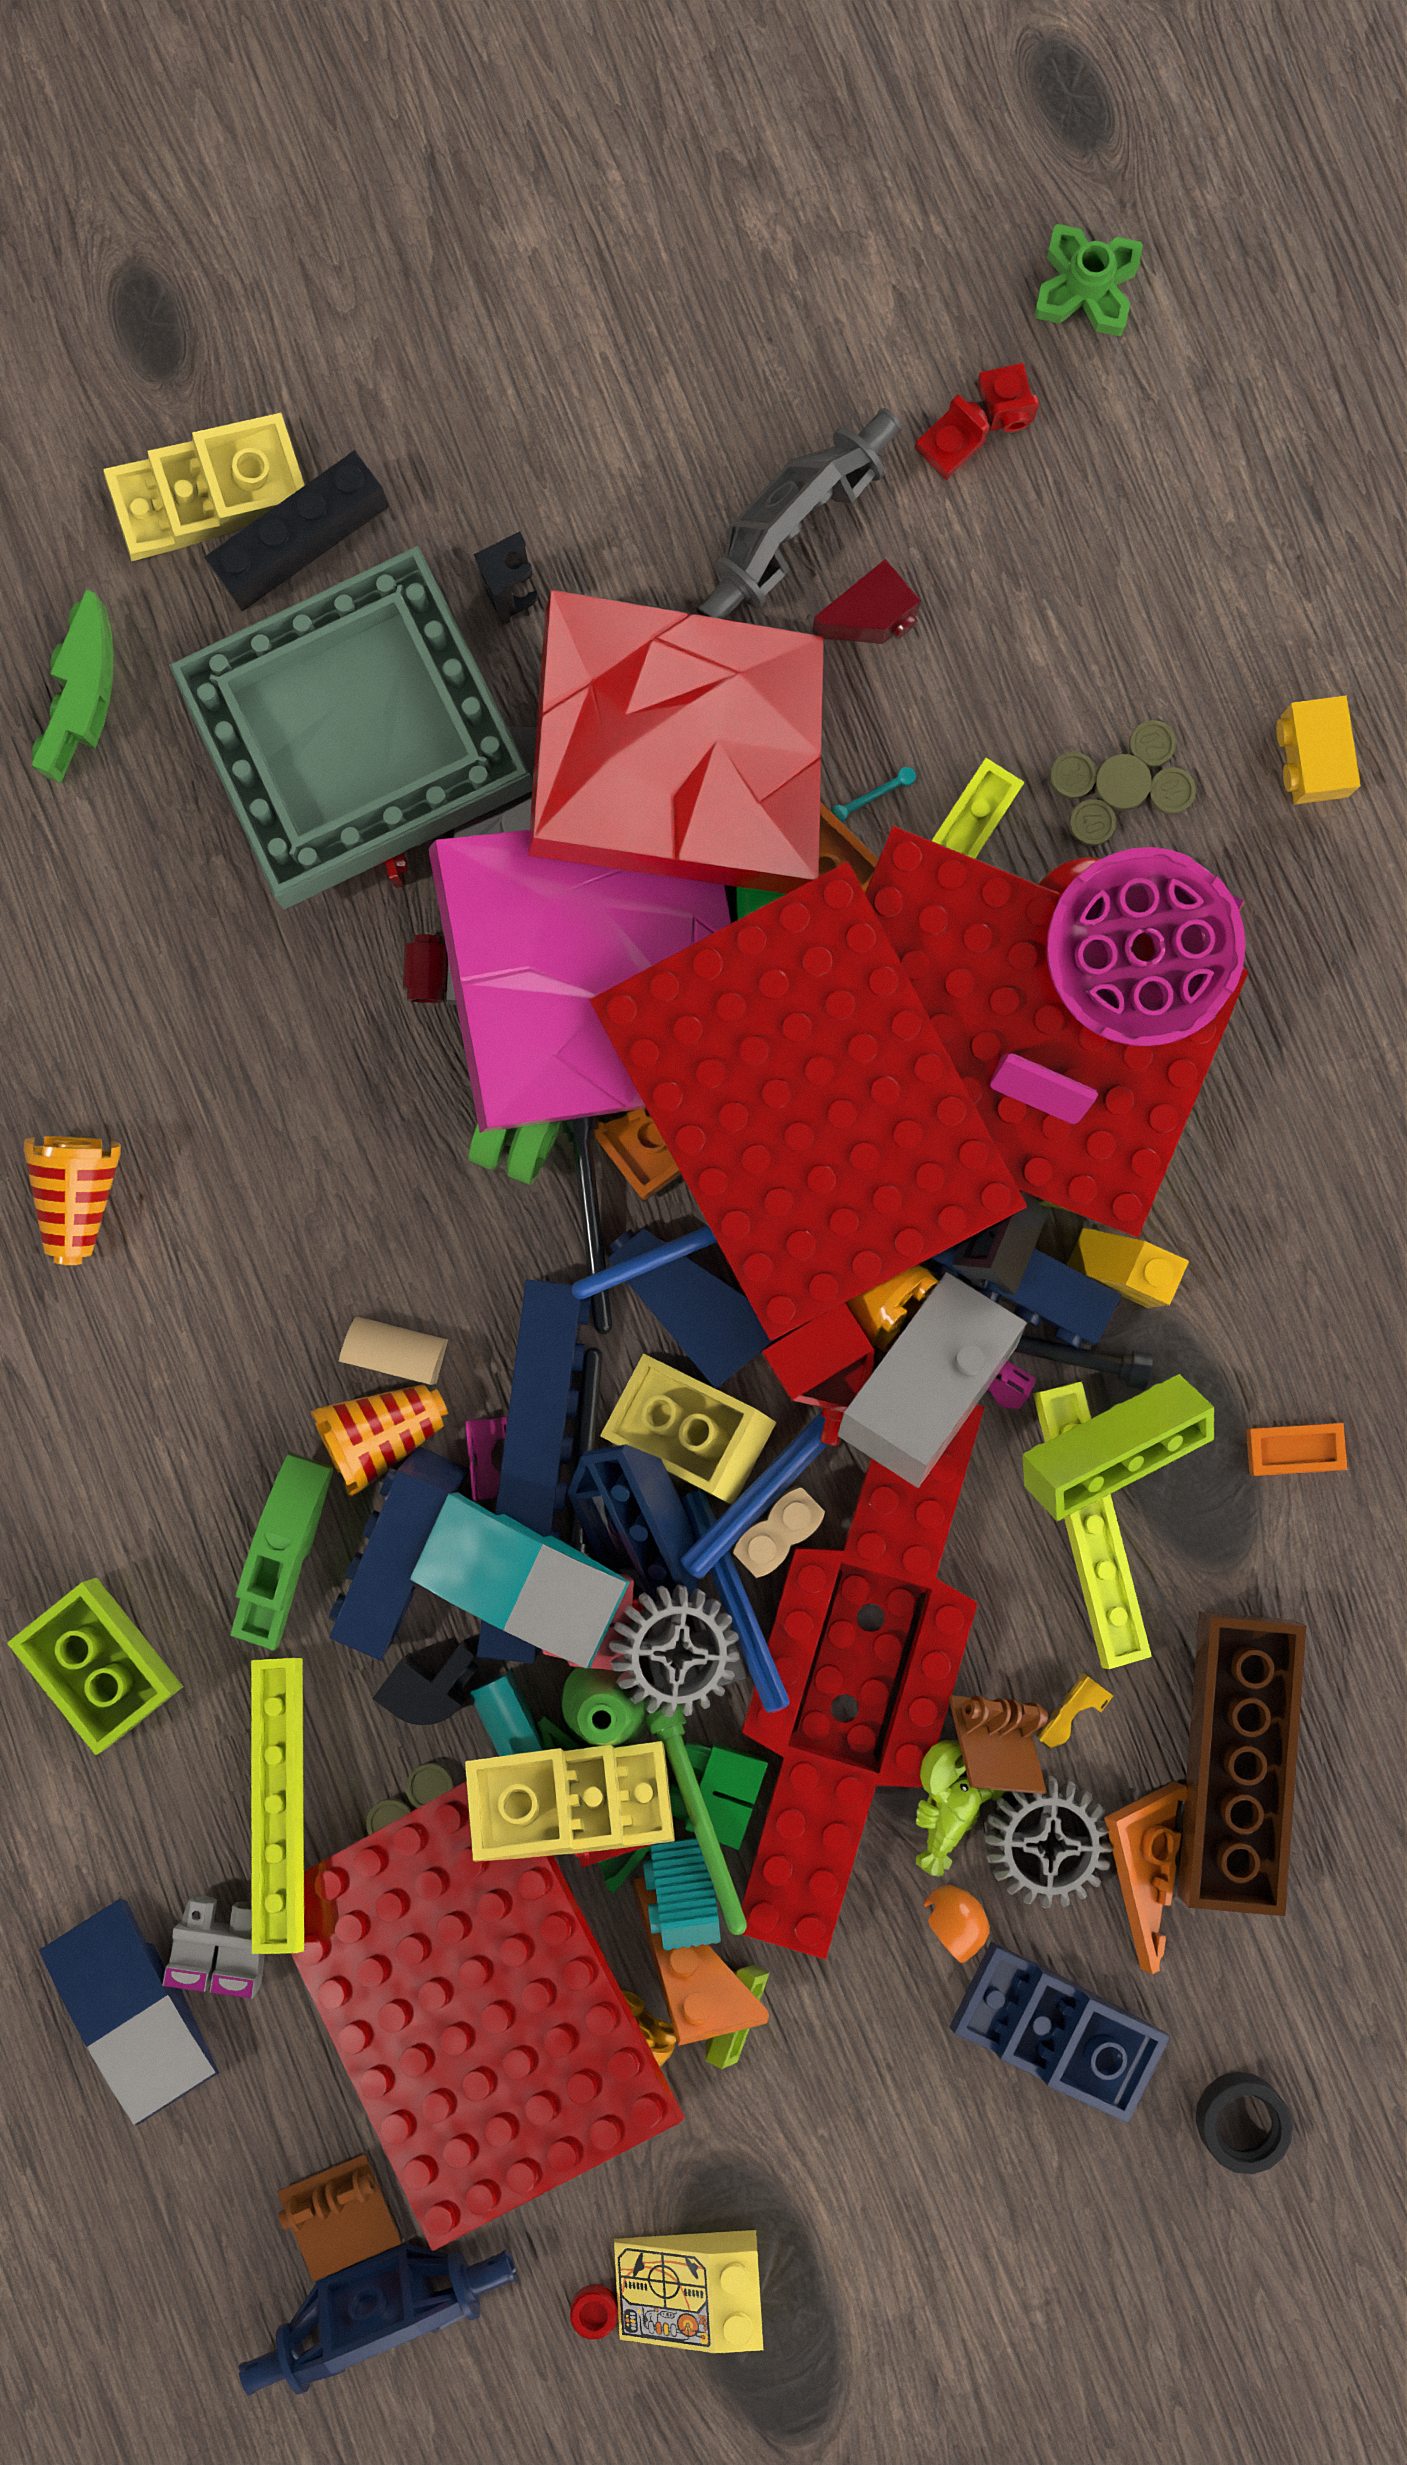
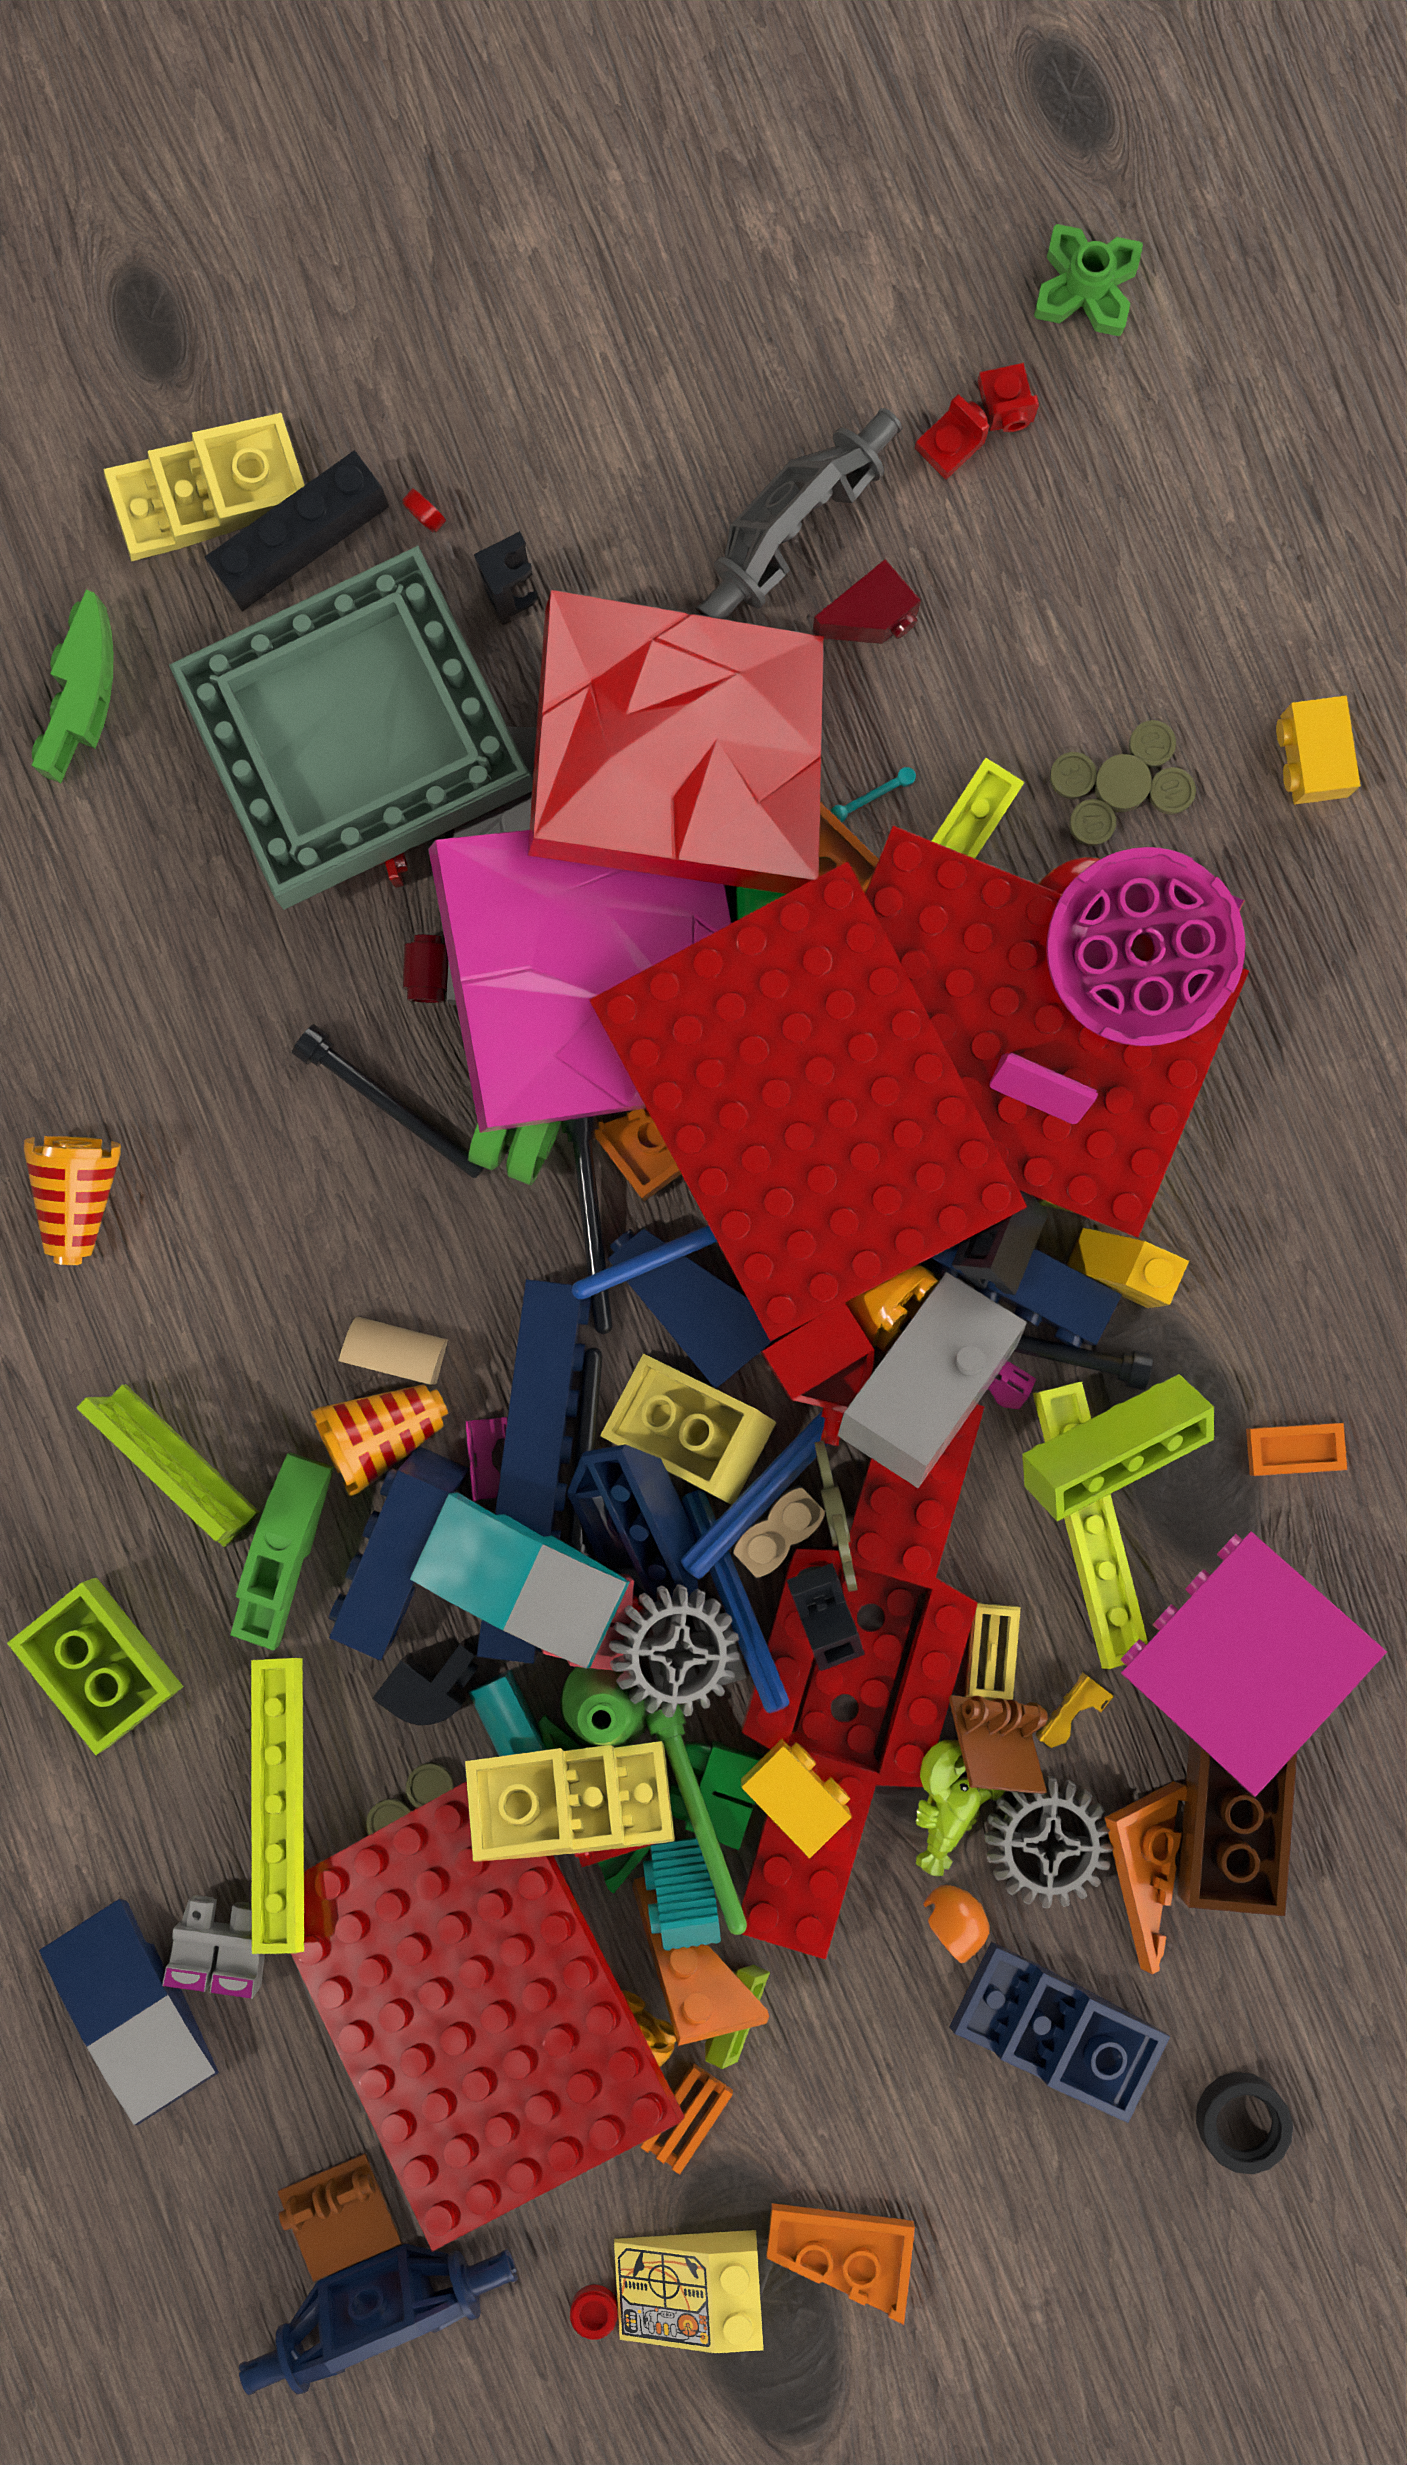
(170, 1463): none -> lime fence
(316, 1048): none -> black piece
(423, 510): none -> red tile
(664, 2152): none -> orange tile
(797, 1797): none -> yellow brick
(825, 1616): none -> black brick
(835, 1516): none -> olive piece
(848, 2251): none -> orange wing
(988, 1691): none -> light yellow tile
(1251, 1661): none -> dark pink panel

